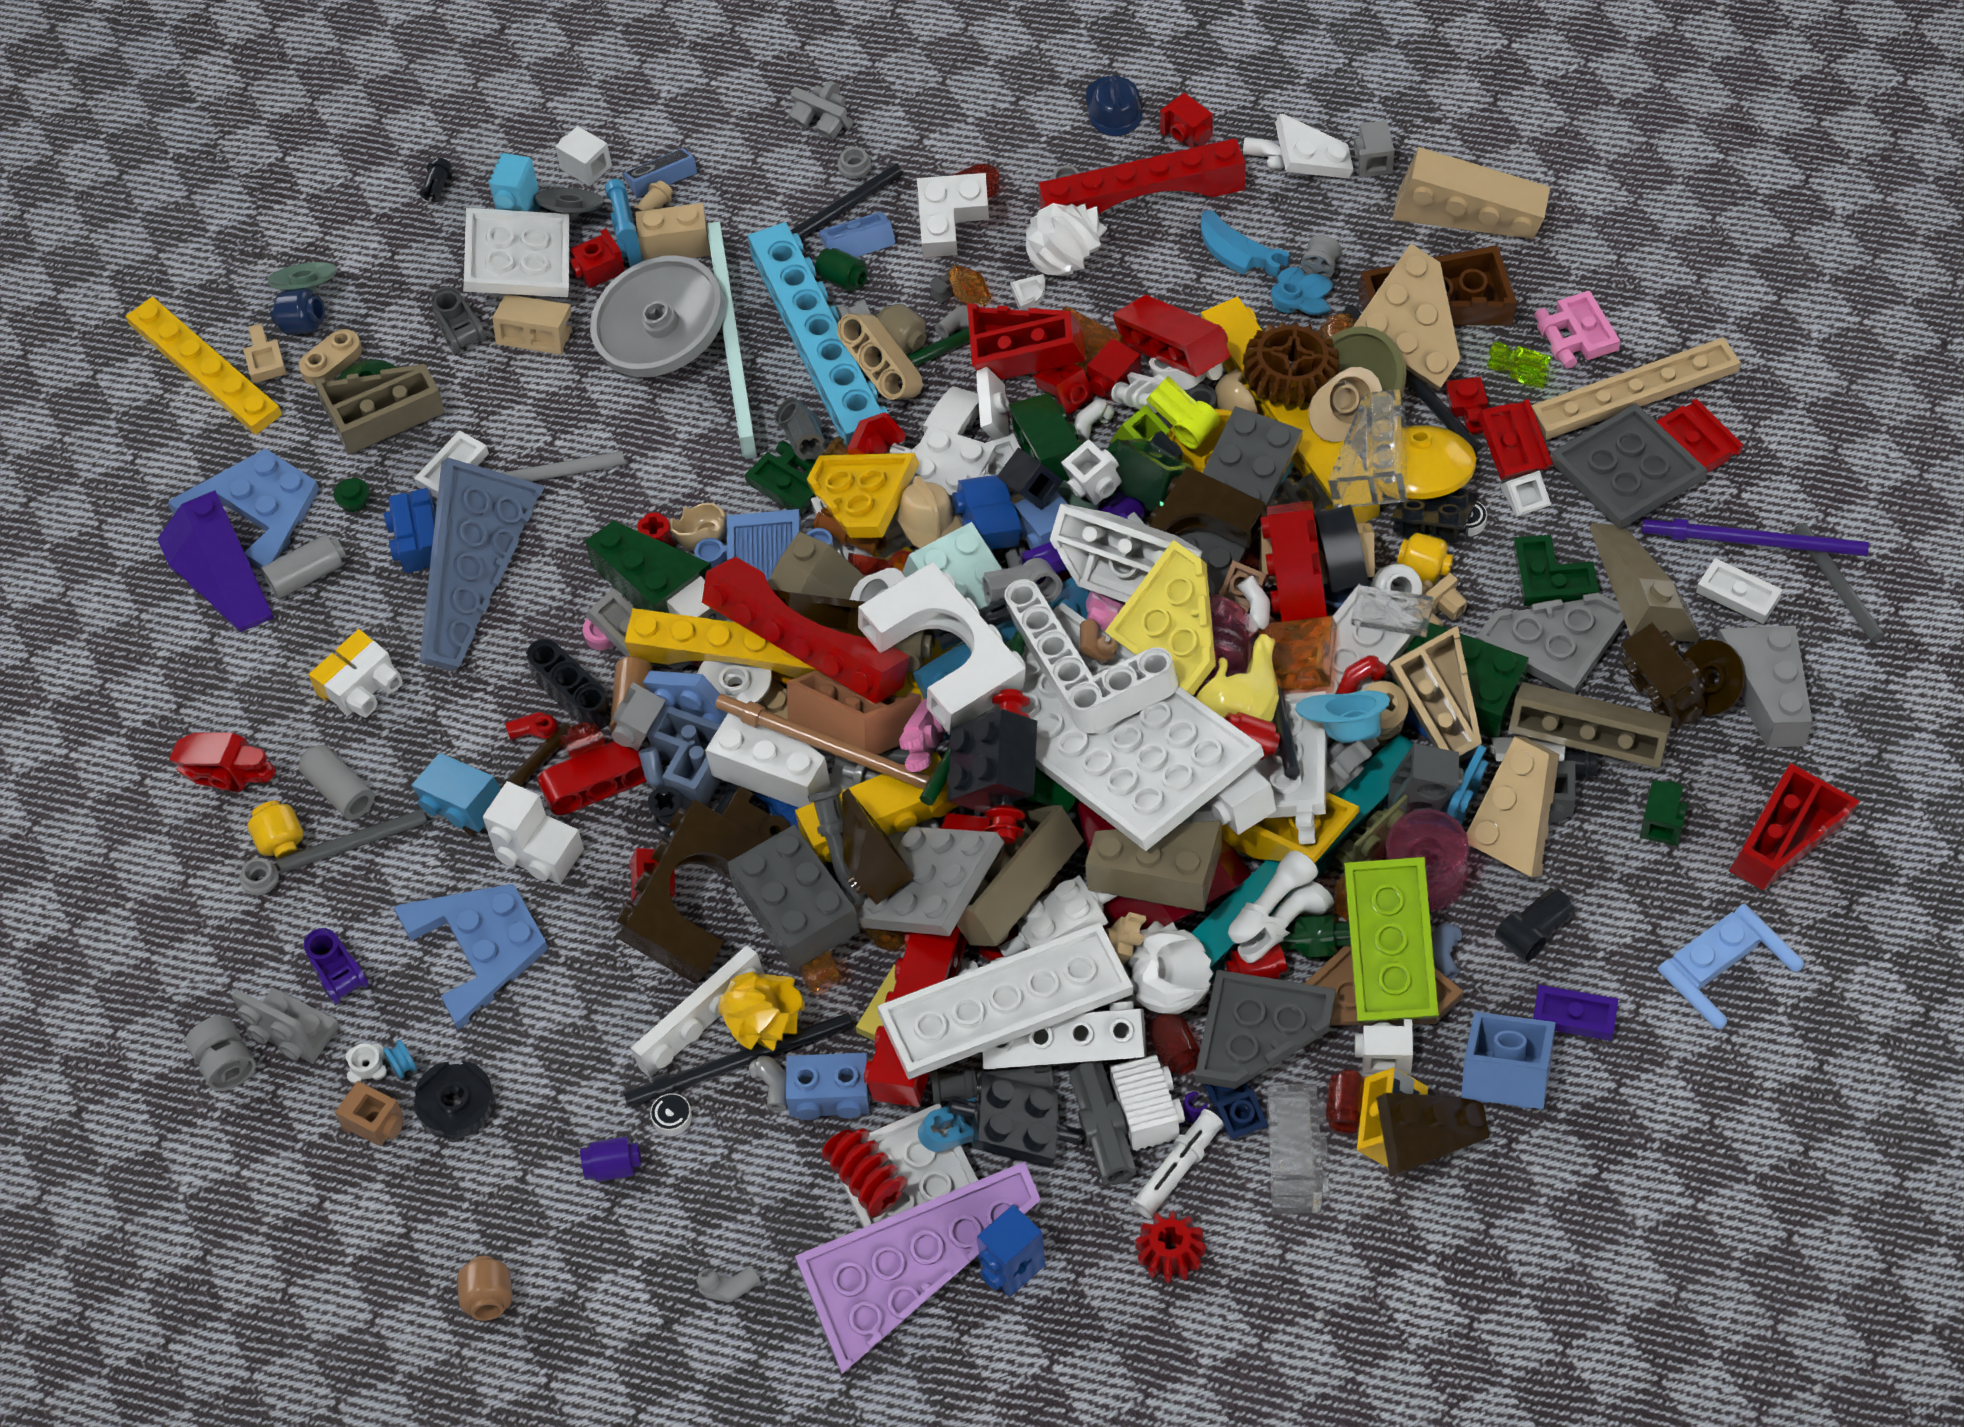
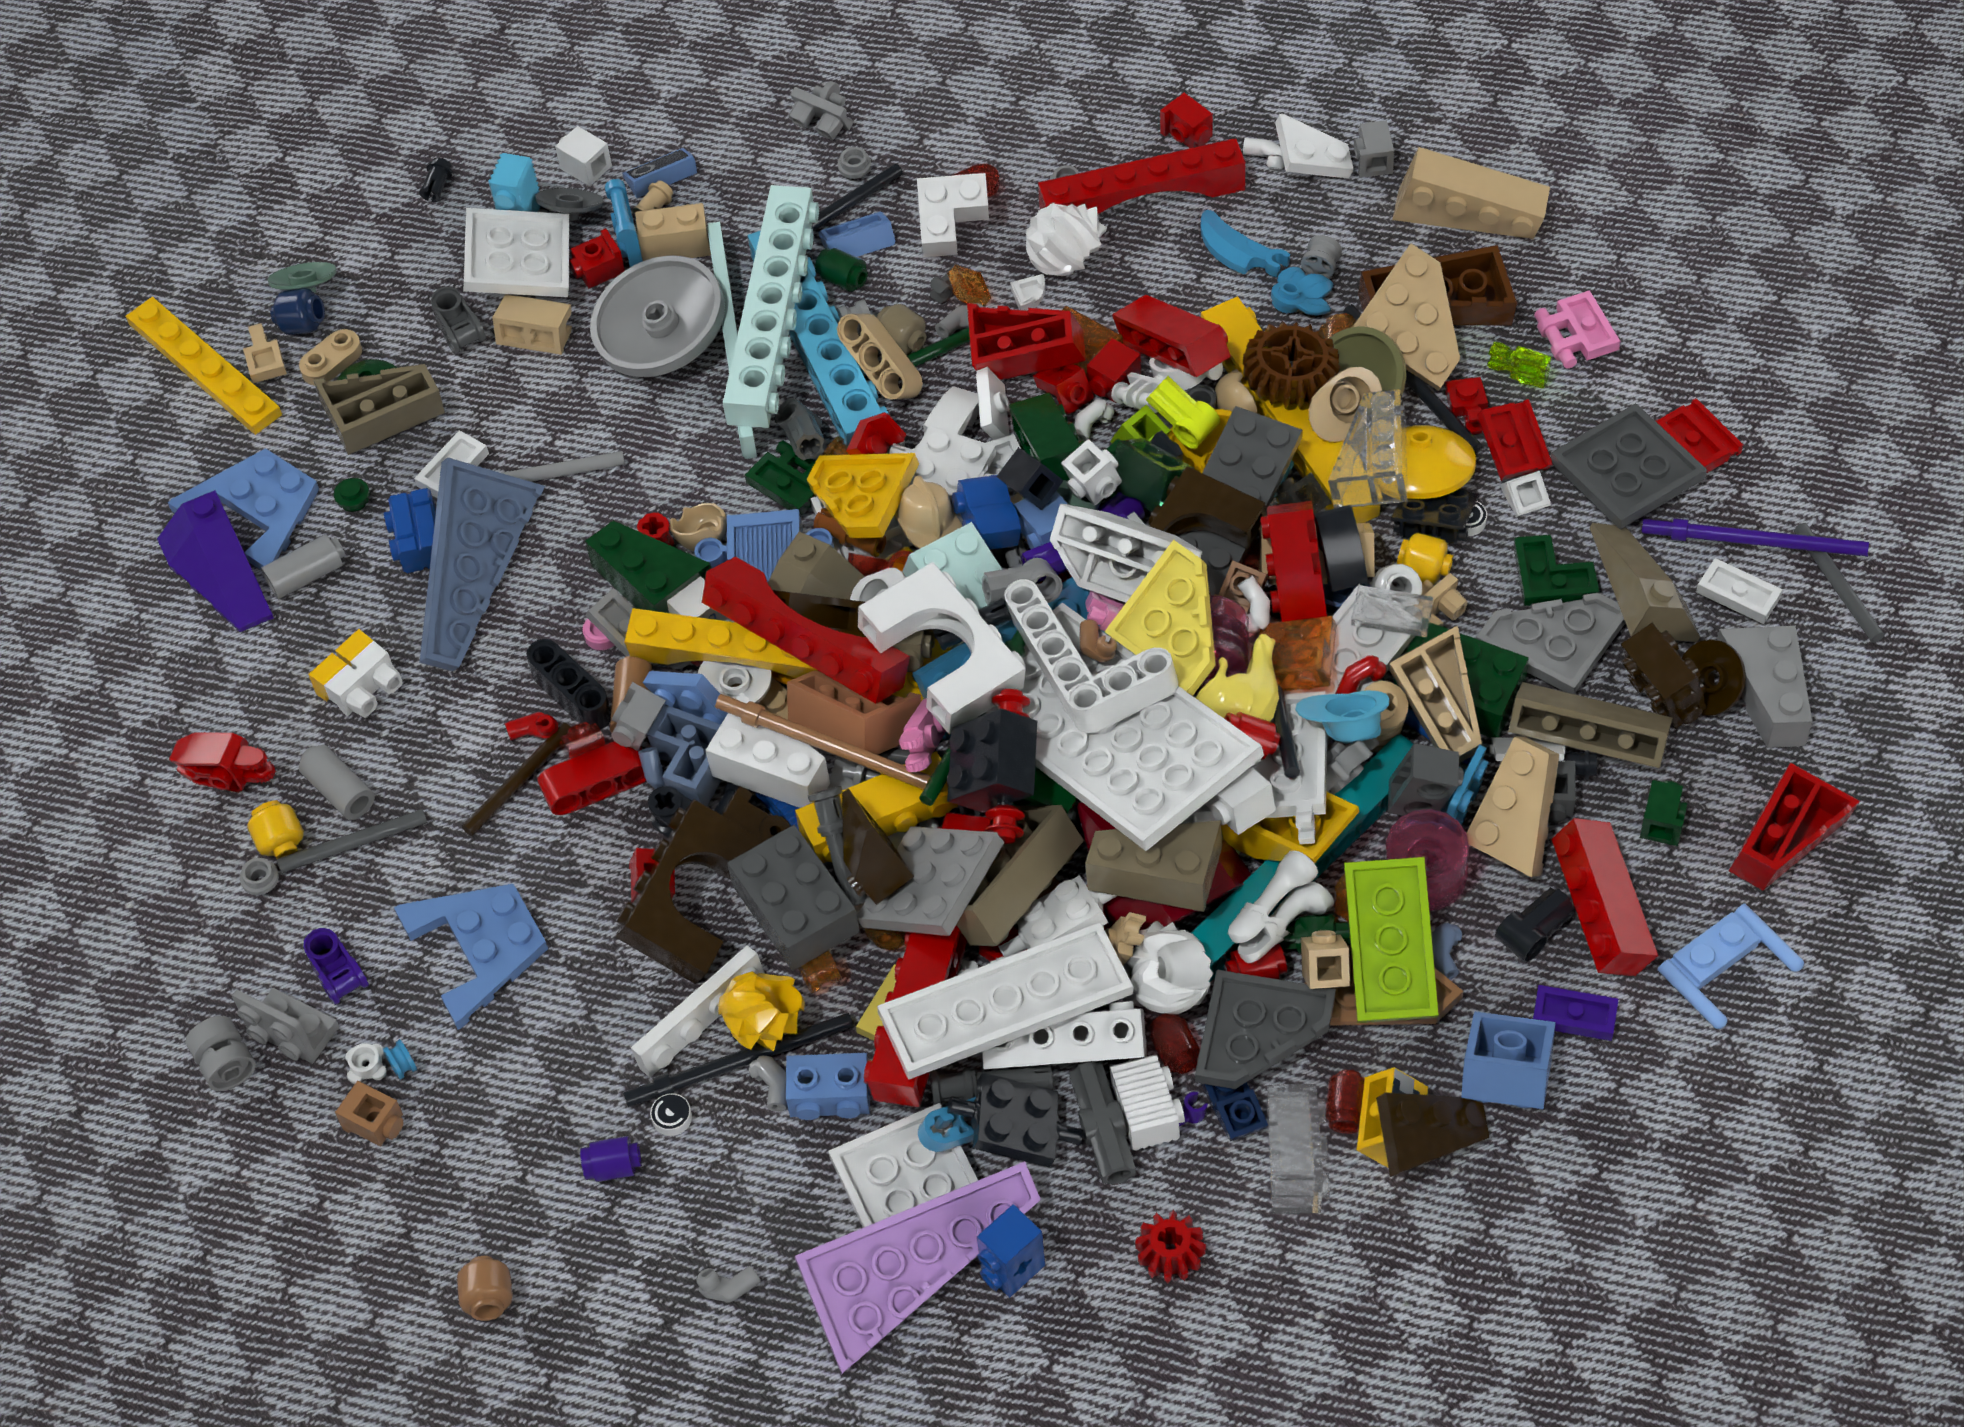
(456, 792): dark azure brick -> none
(459, 1120): black plate -> none
(529, 837): white brick -> none
(770, 306): none -> light aqua brick
(864, 1170): red piece -> none
(1114, 105): dark blue piece -> none
(1204, 1129): white pin -> none
(1325, 960): none -> tan brick
(1371, 838): olive hinge -> none
(1385, 1047): white brick -> none
(1604, 897): none -> red brick
(1636, 386): tan plate -> none

